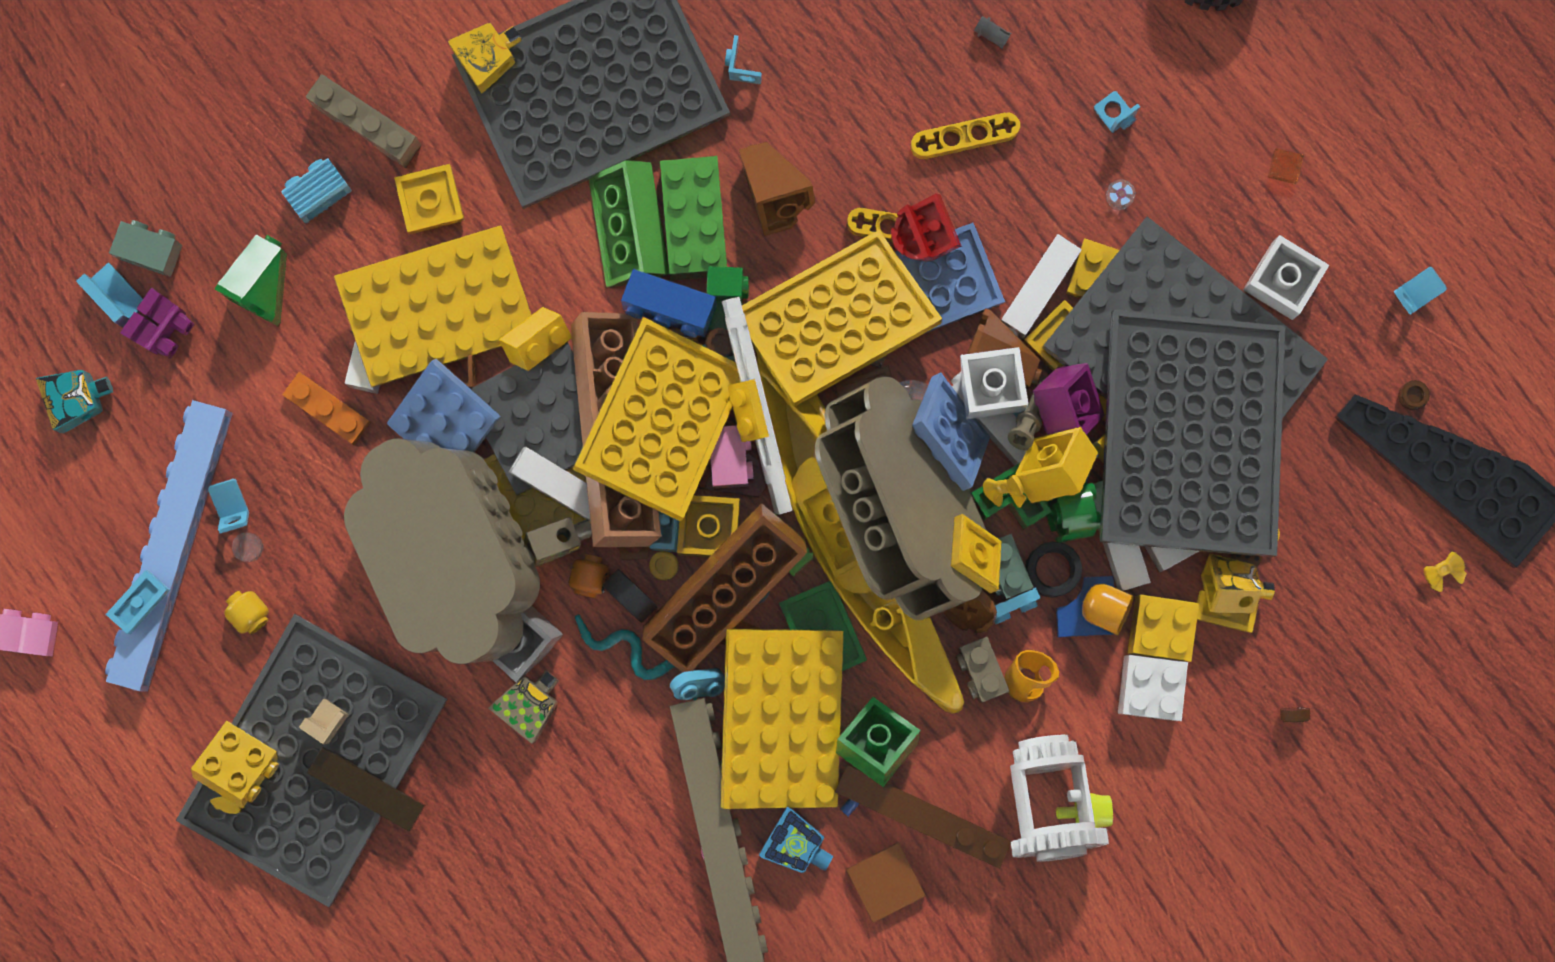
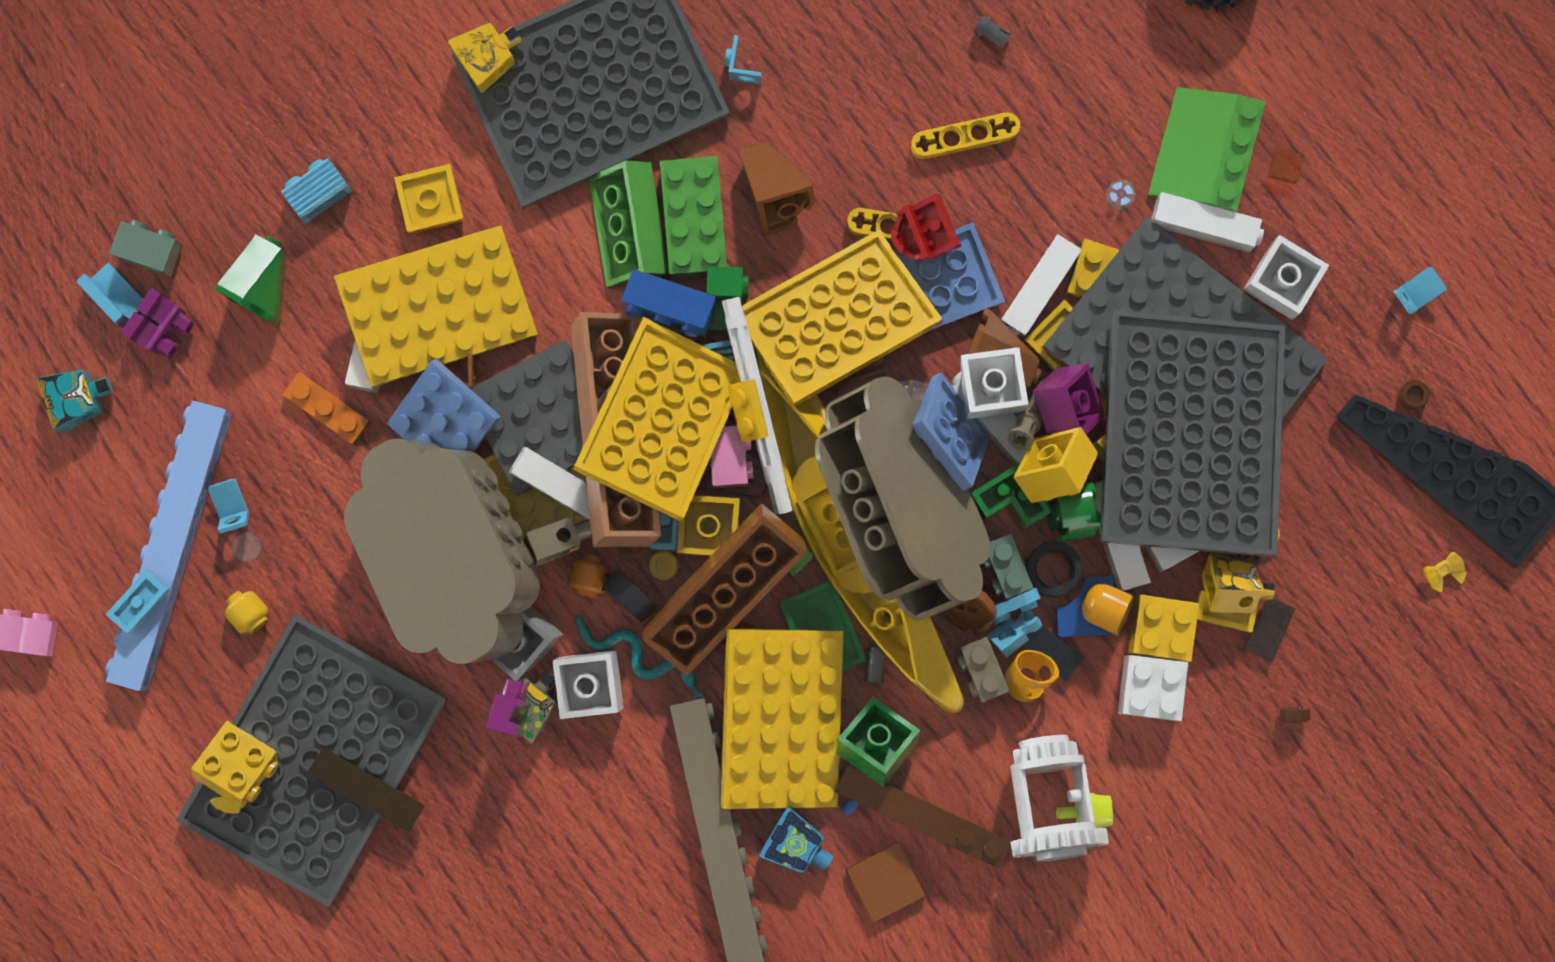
(324, 722): tan panel -> none
(363, 119): dark tan arch -> none
(506, 708): none -> magenta hips
(535, 338): yellow brick -> none
(588, 684): none -> white brick
(698, 684): medium azure plate -> none
(719, 342): reddish brown tile -> none
(875, 665): none -> dark grey pin
(976, 553): yellow tile -> none
(995, 489): yellow piece -> none
(1012, 634): none -> medium azure plate
(1060, 652): none -> black tile
(1126, 117): medium azure bracket -> none
(1207, 147): none -> bright green slope
(1207, 222): none -> white brick
(1269, 629): none -> clear smoke tile

